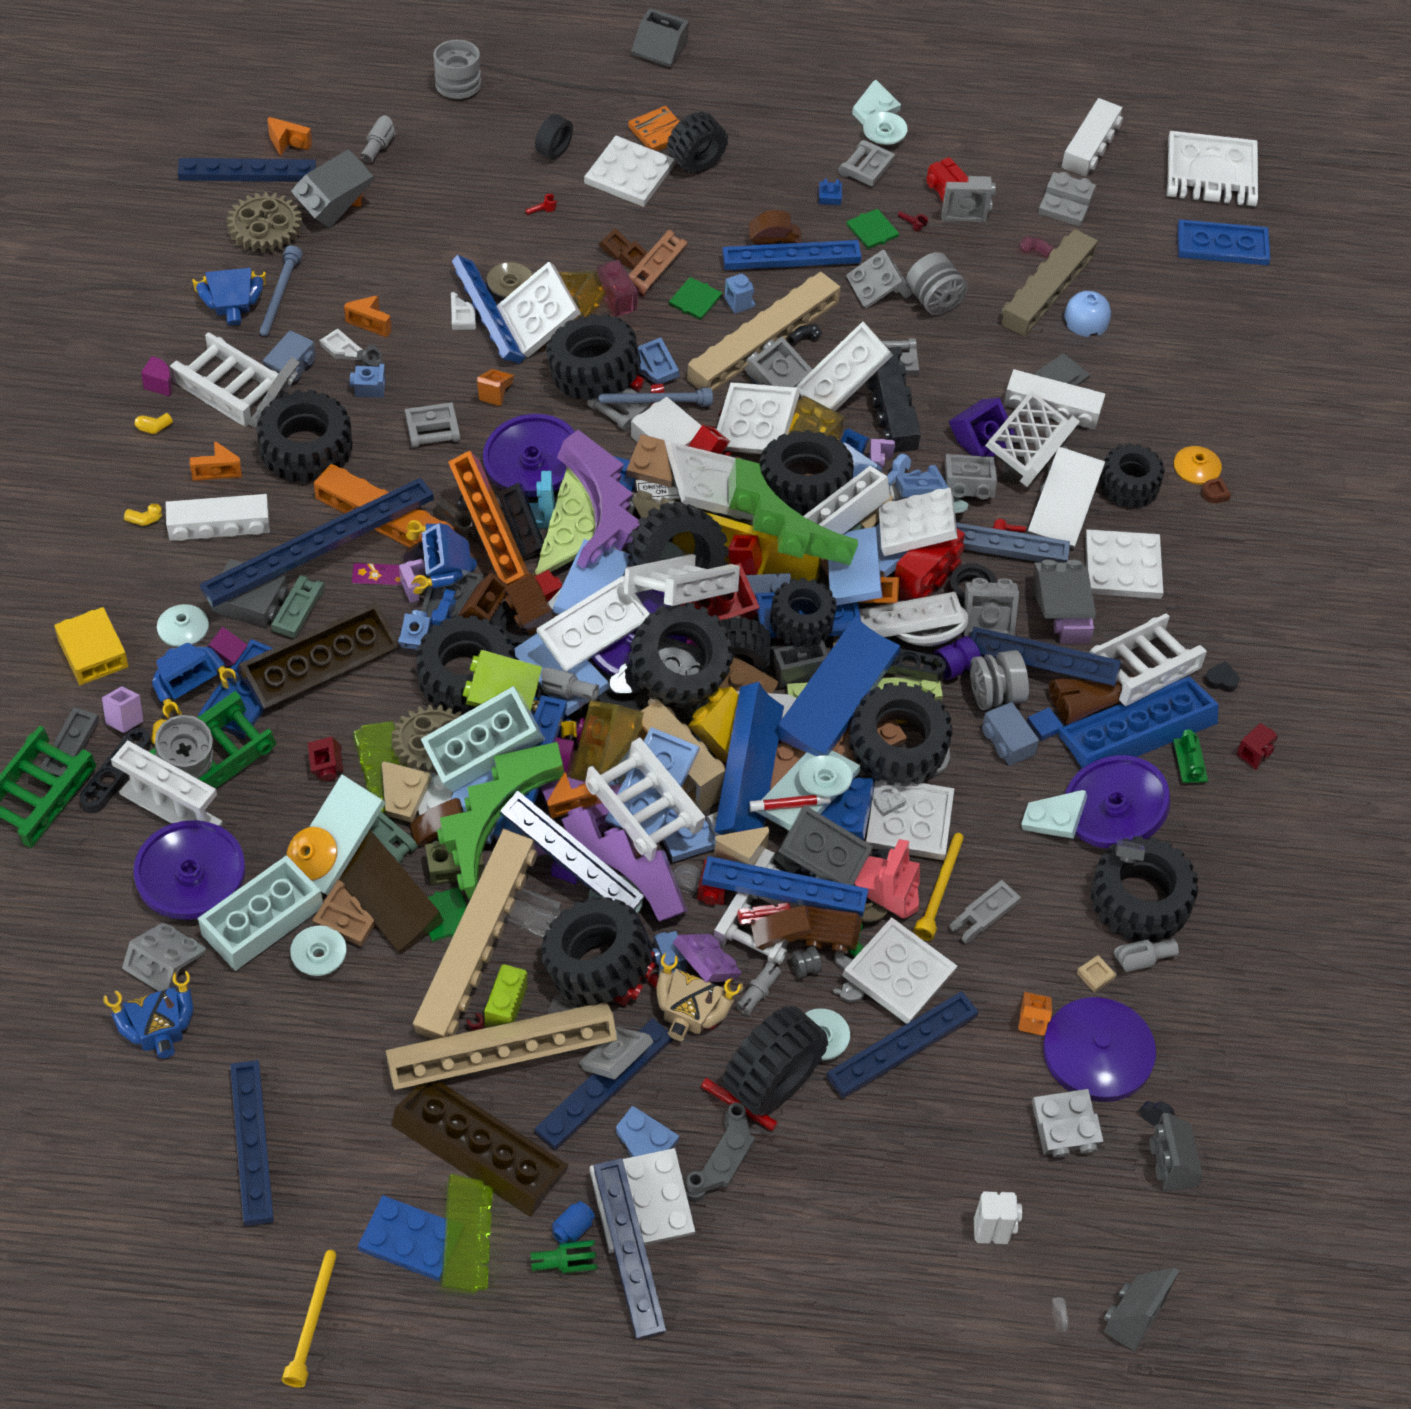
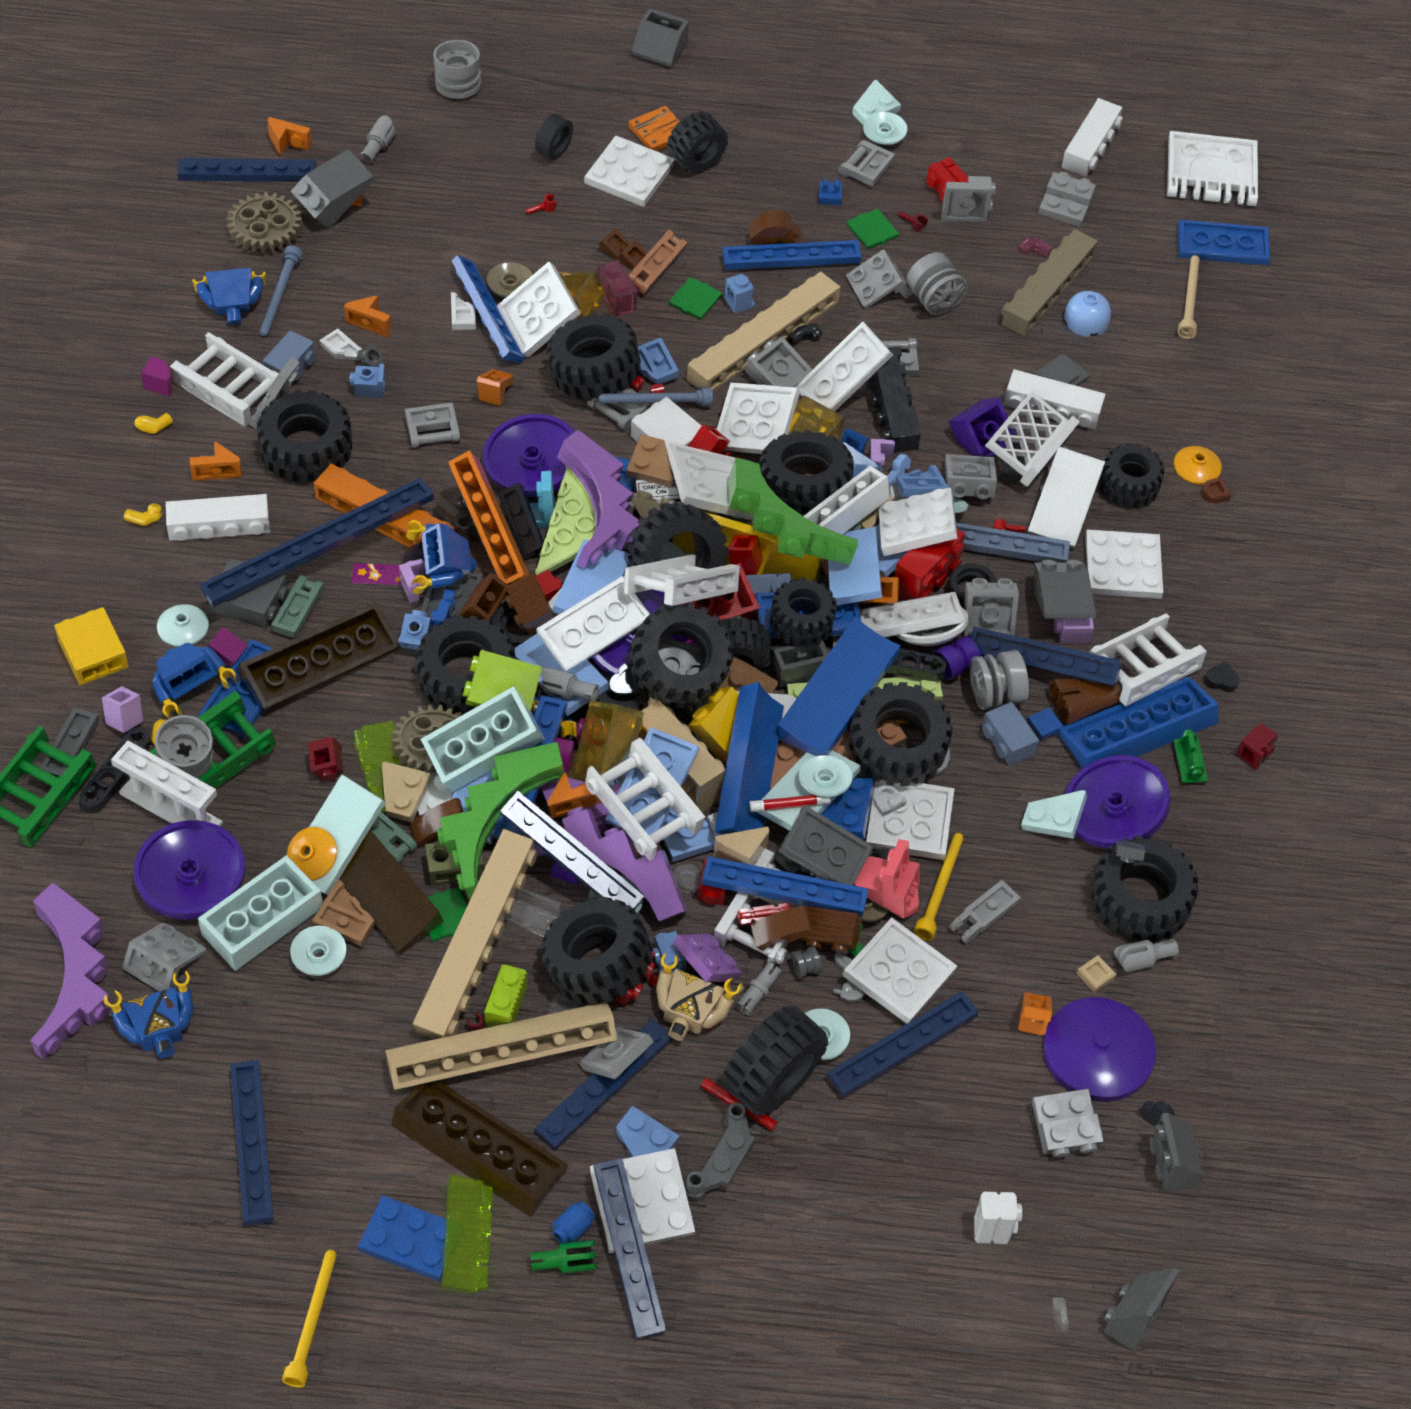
(84, 966): none -> medium lavender arch
(1187, 327): none -> tan piece

